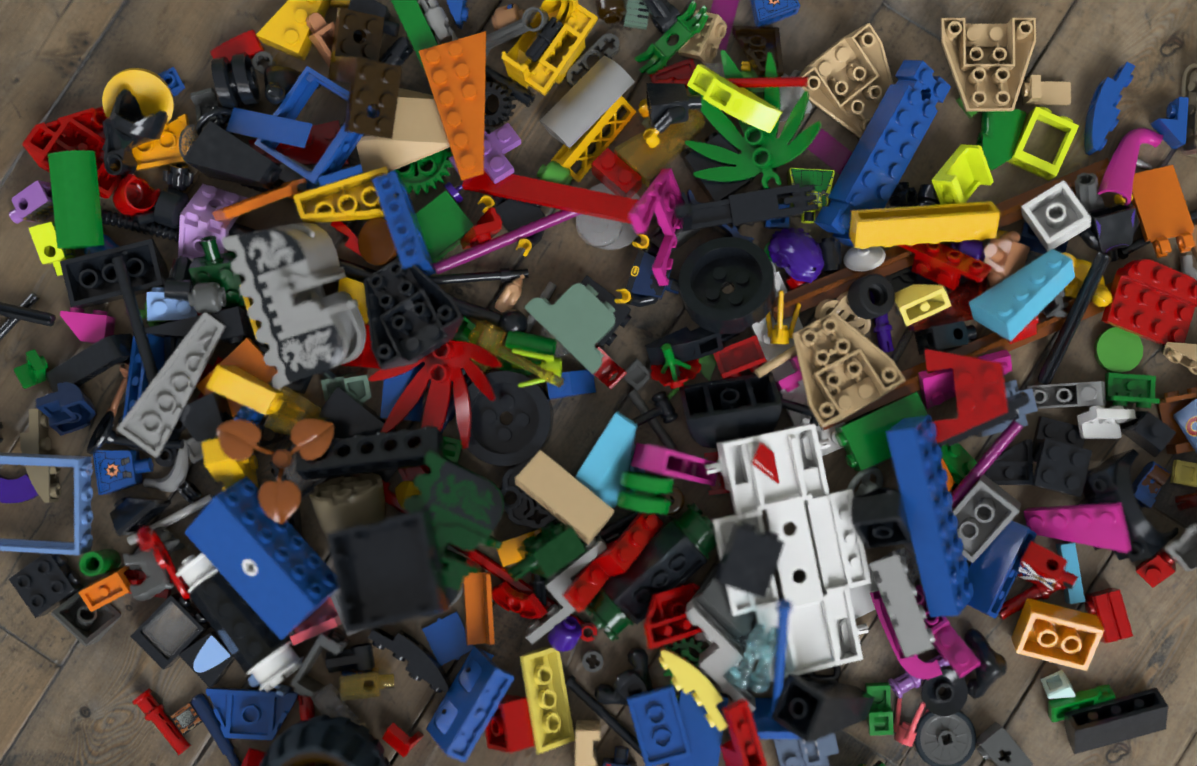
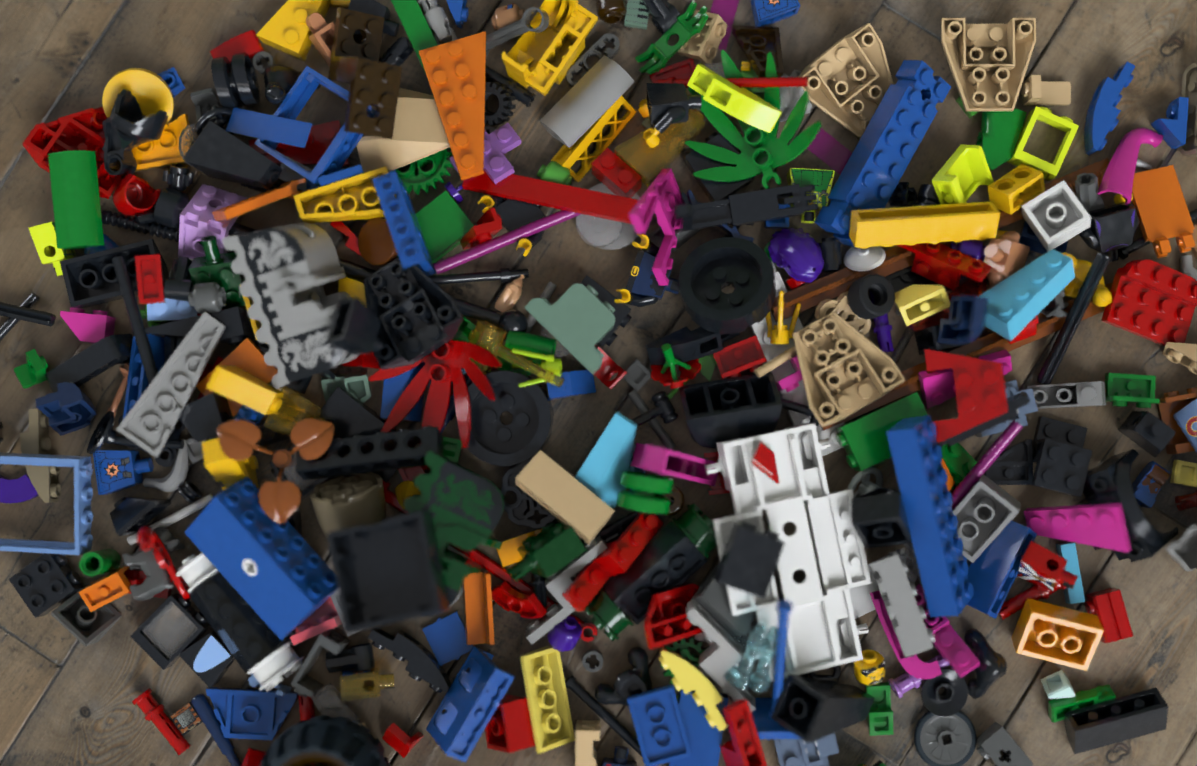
(33, 203): medium lavender torso -> none
(149, 279): none -> red hinge
(354, 328): none -> black torso
(544, 39): black axle -> none
(870, 669): none -> yellow head
(906, 732): coral plant -> none
(965, 320): none -> dark blue brick
(1016, 188): none -> yellow brick
(1104, 423): white bracket -> none
(1118, 350): bright green tile -> none
(1157, 568): red bracket -> none

